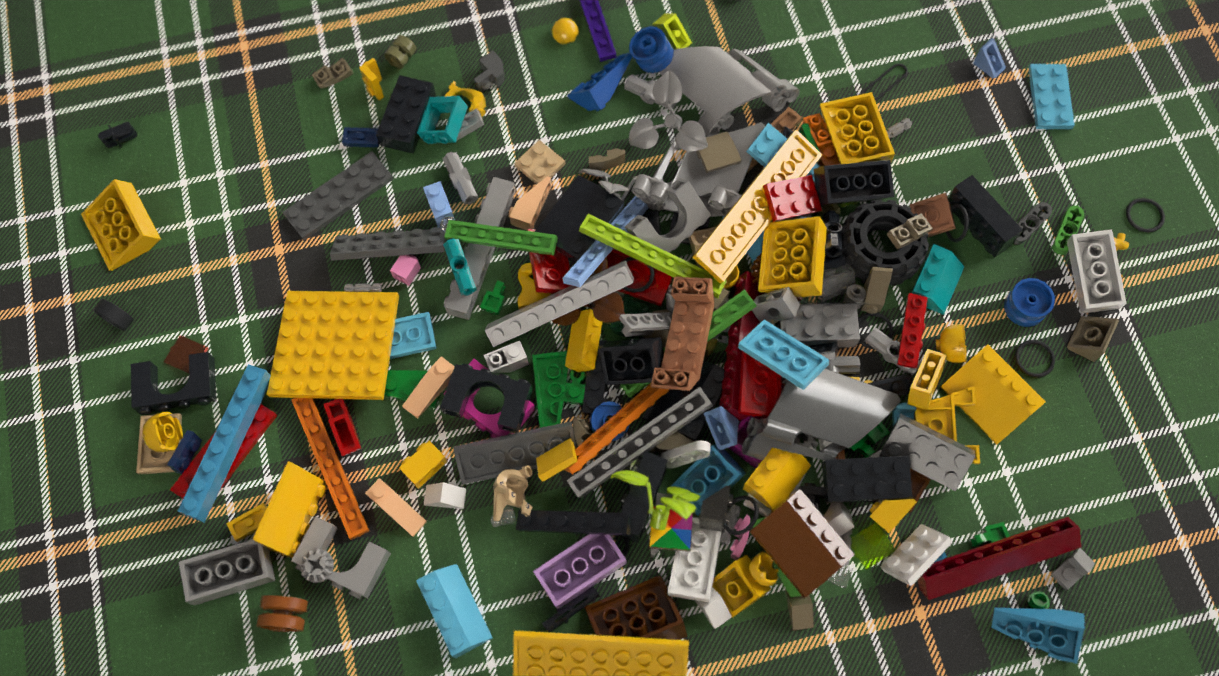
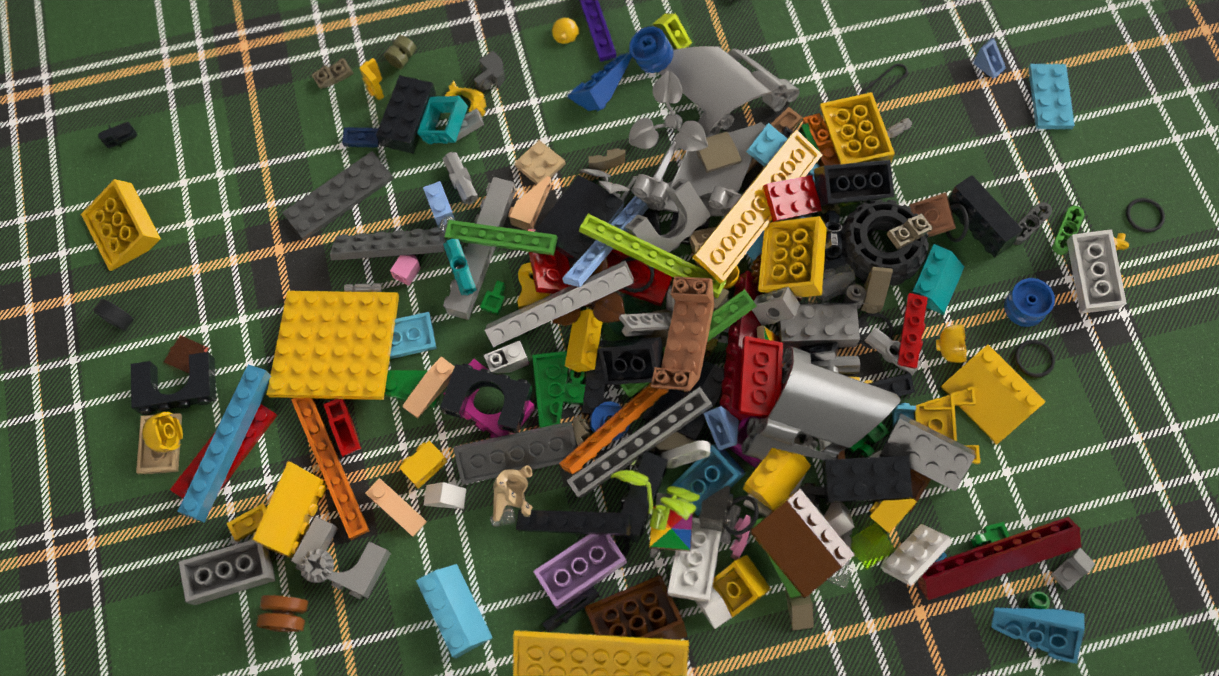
(184, 452): dark blue plate -> none
(556, 460): yellow tile -> none
(643, 89): light grey piece -> none
(762, 569): yellow hair -> none
(783, 354): medium azure plate -> none
(926, 379): yellow brick -> none
(1092, 336): dark tan slope -> none

